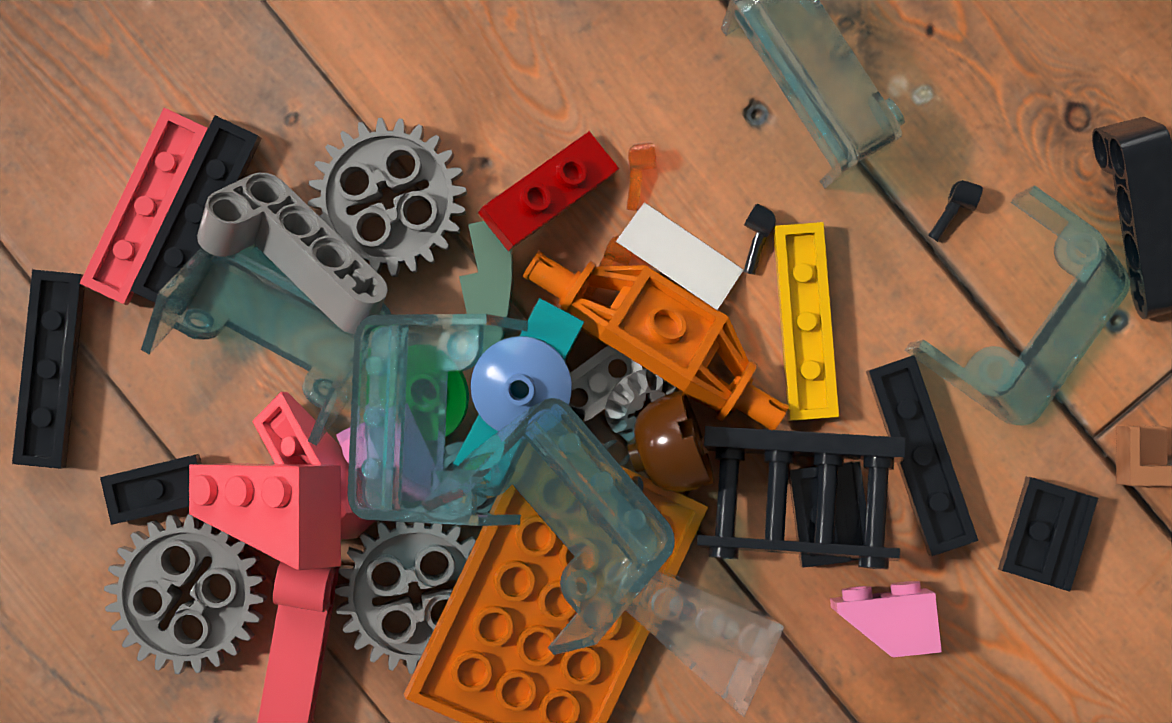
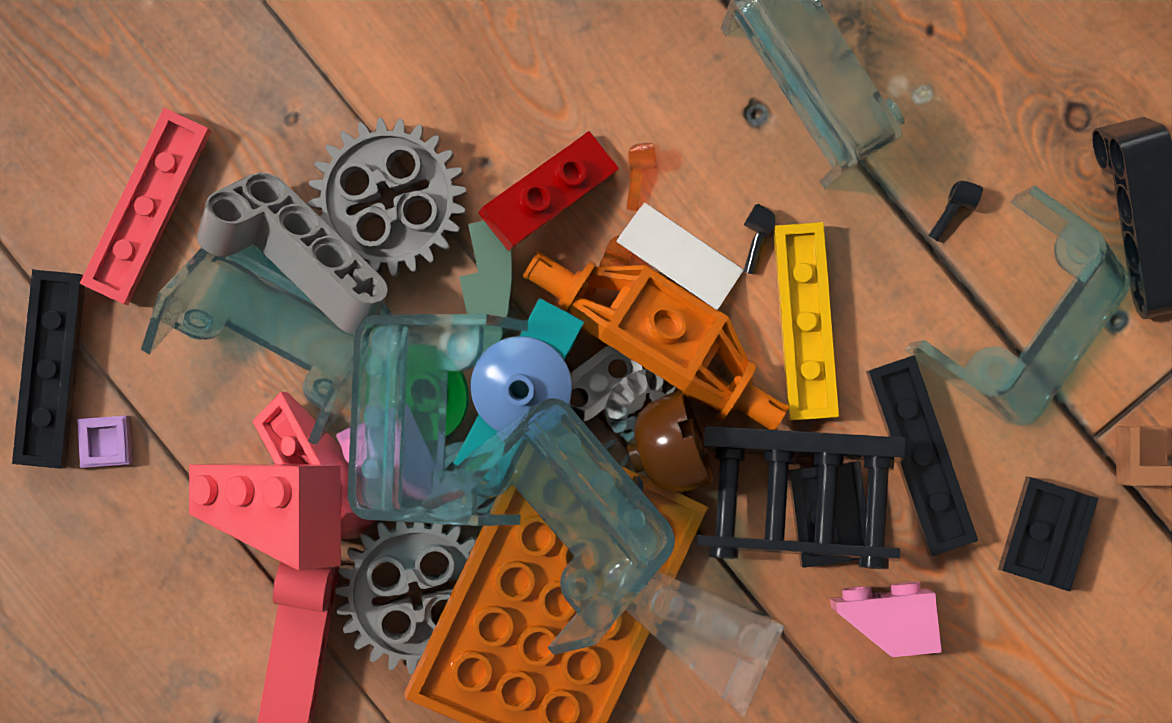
(105, 441): none -> lavender tile
(148, 489): black plate -> none
(151, 567): light grey gear -> none
(218, 163): black plate -> none

